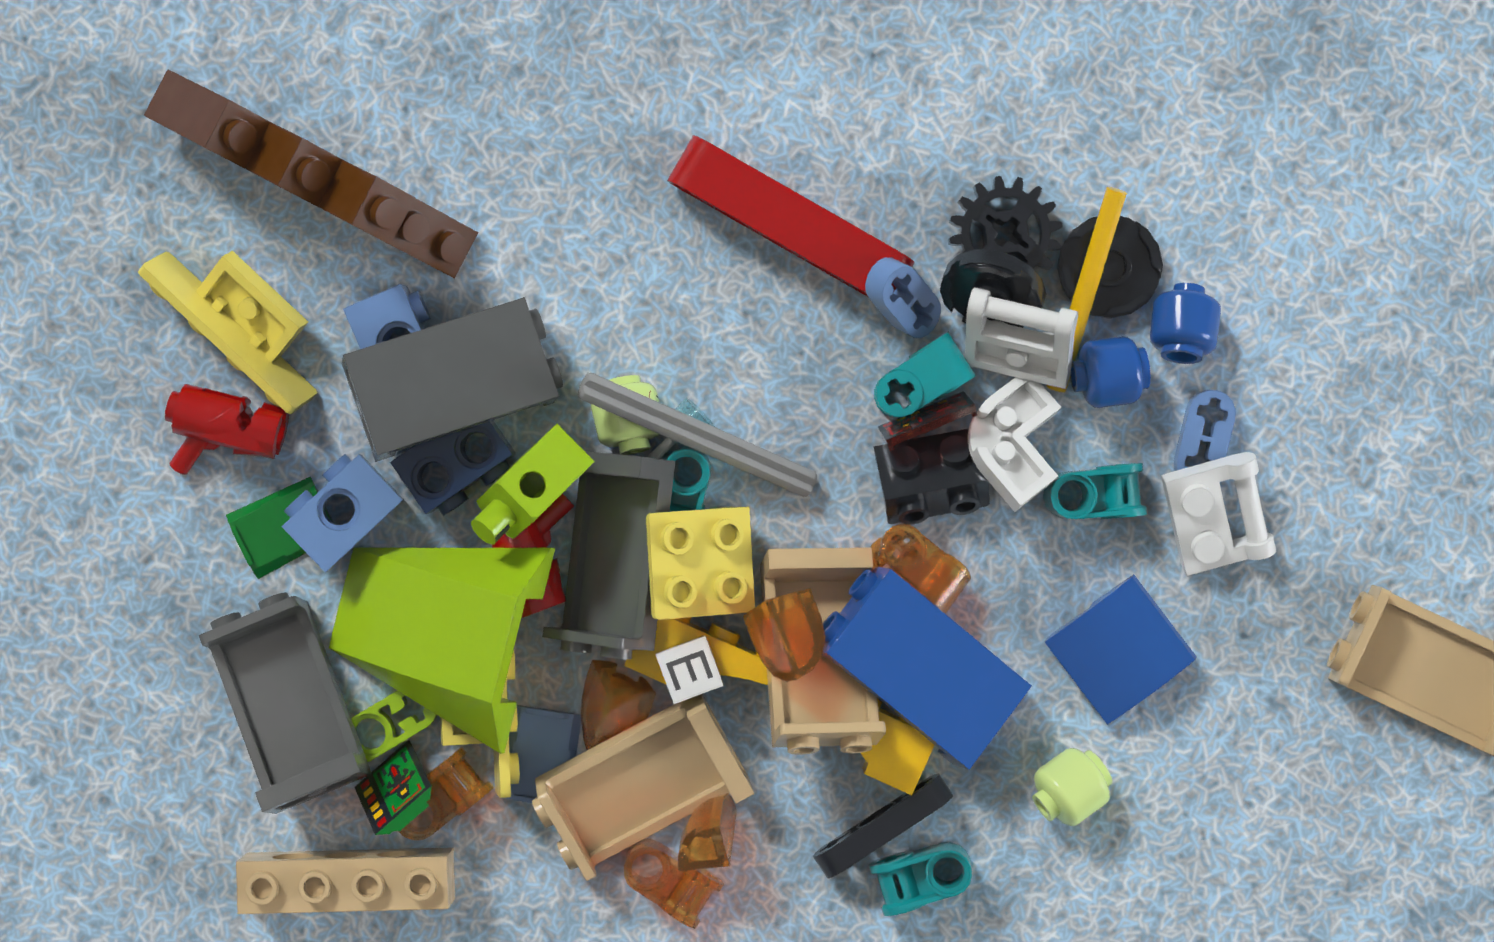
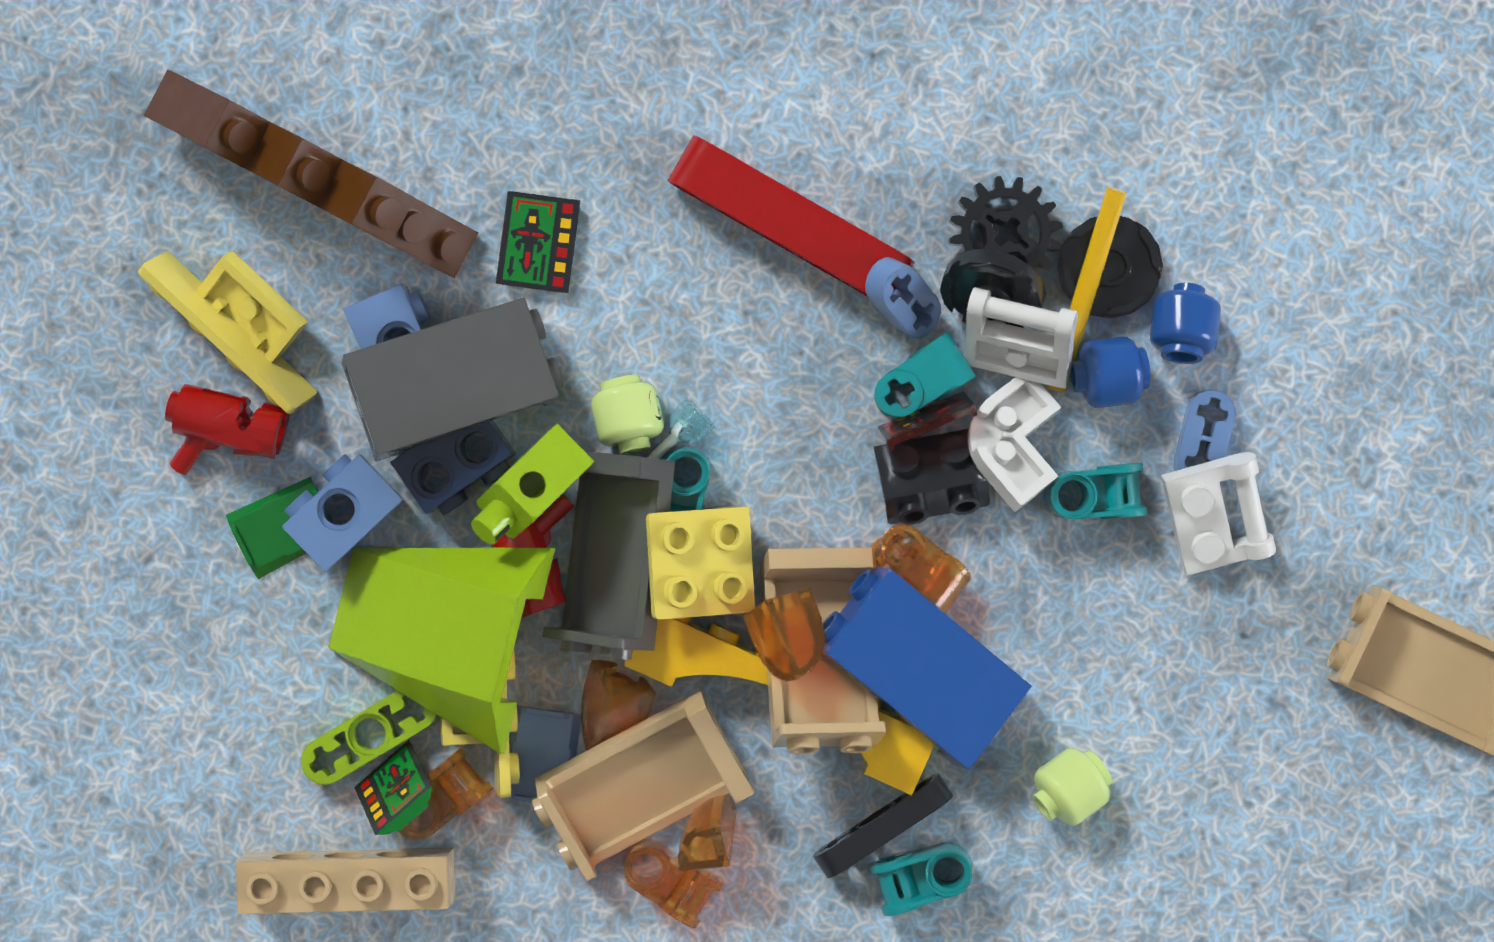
(286, 702): dark grey panel -> none
(538, 242): none -> piece
(689, 669): white tile -> none
(696, 434): light grey axle -> none
(1120, 649): blue slope -> none

